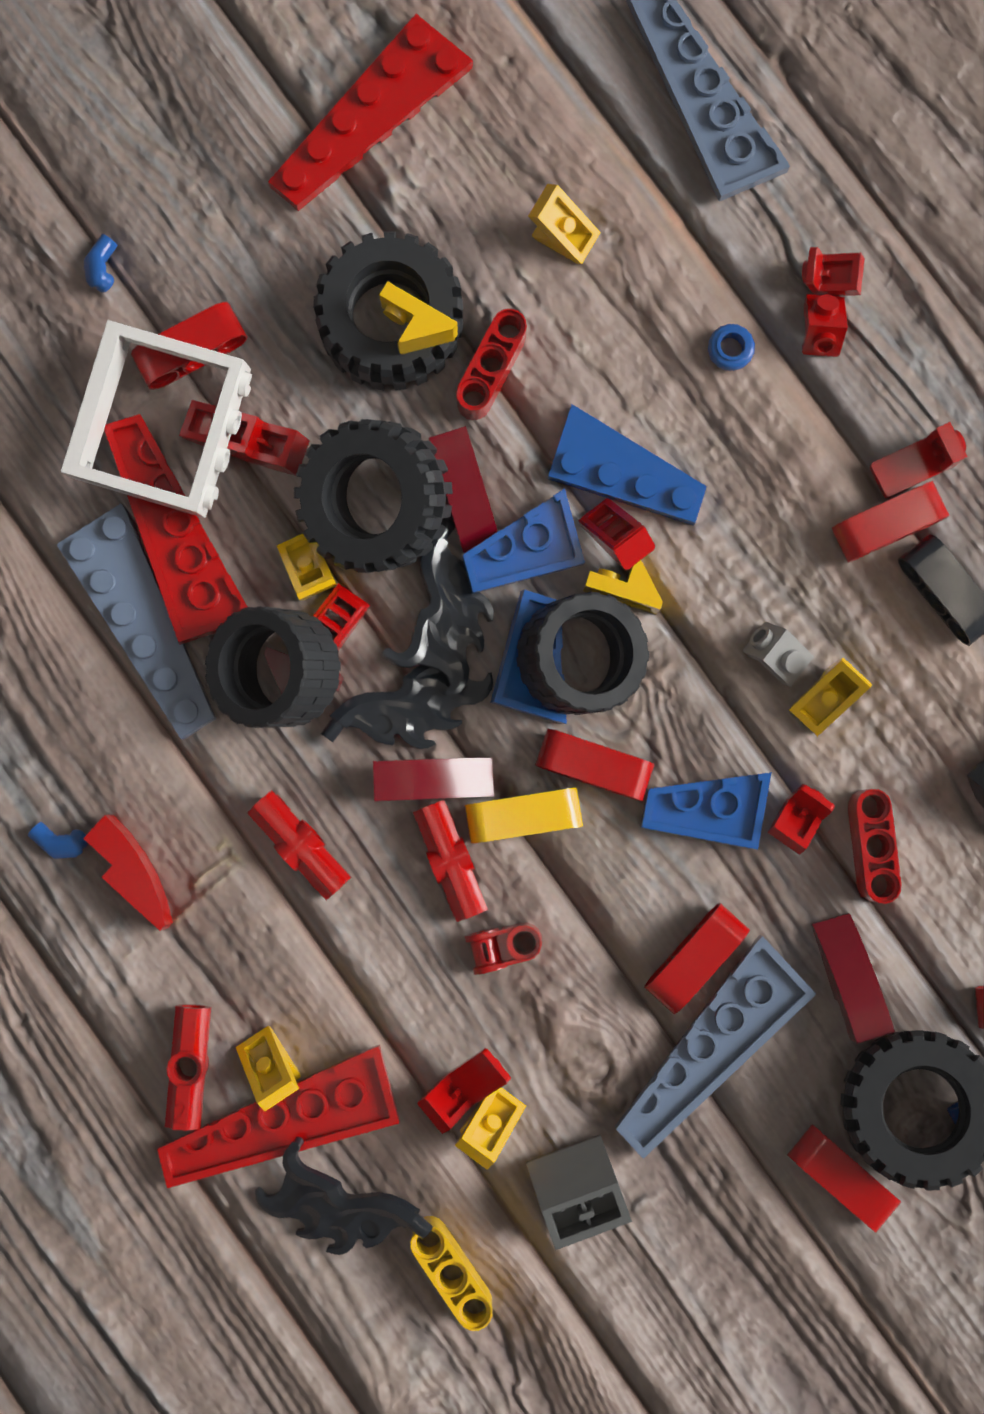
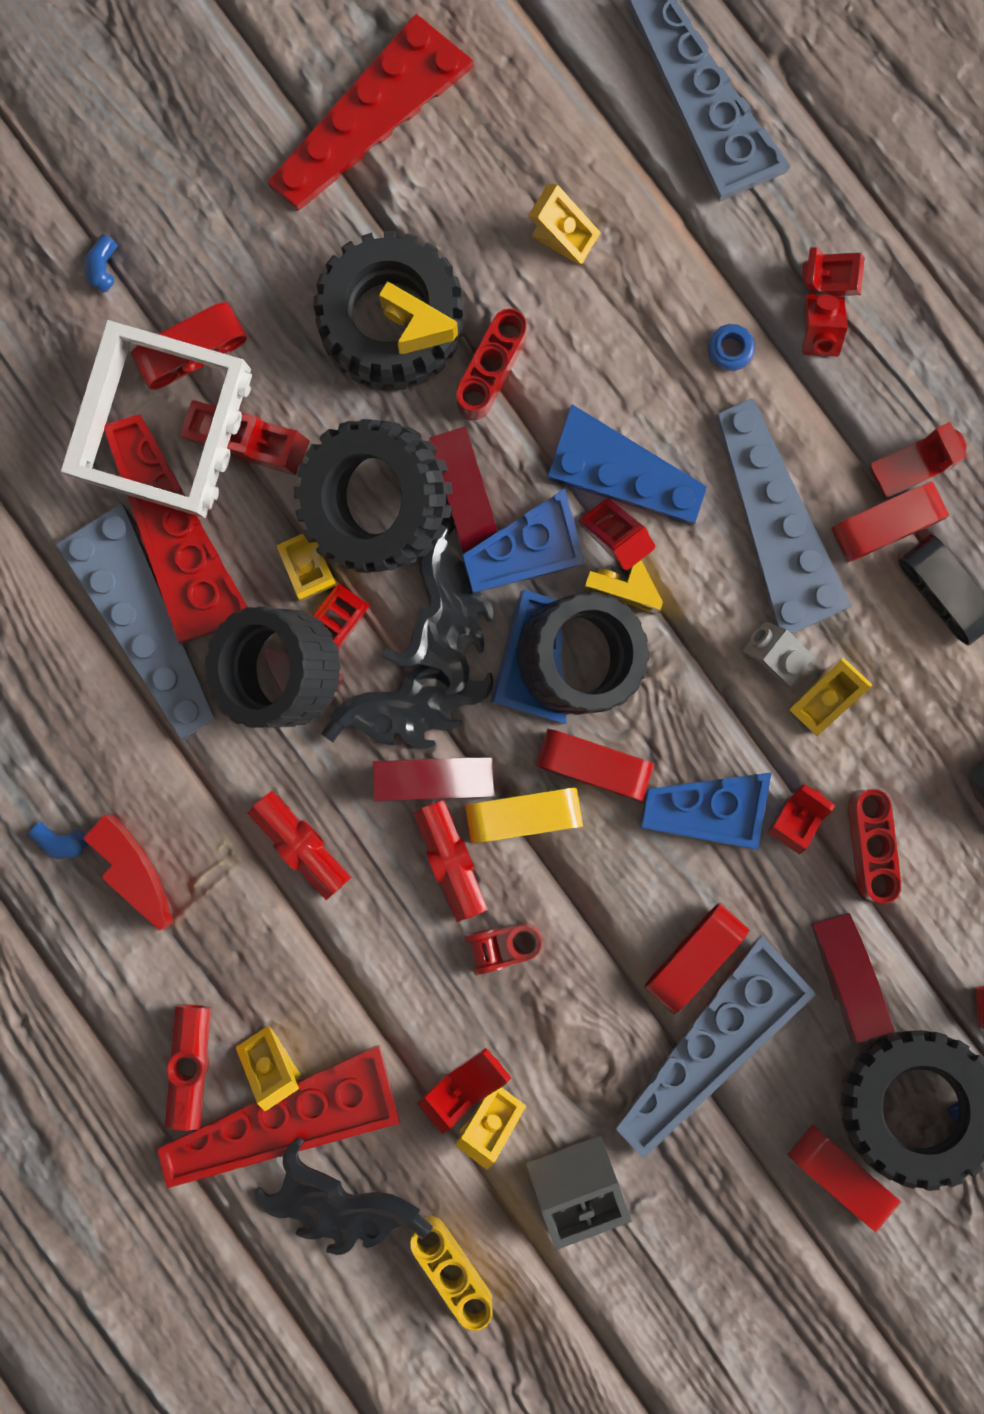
(788, 548): none -> sand blue wing

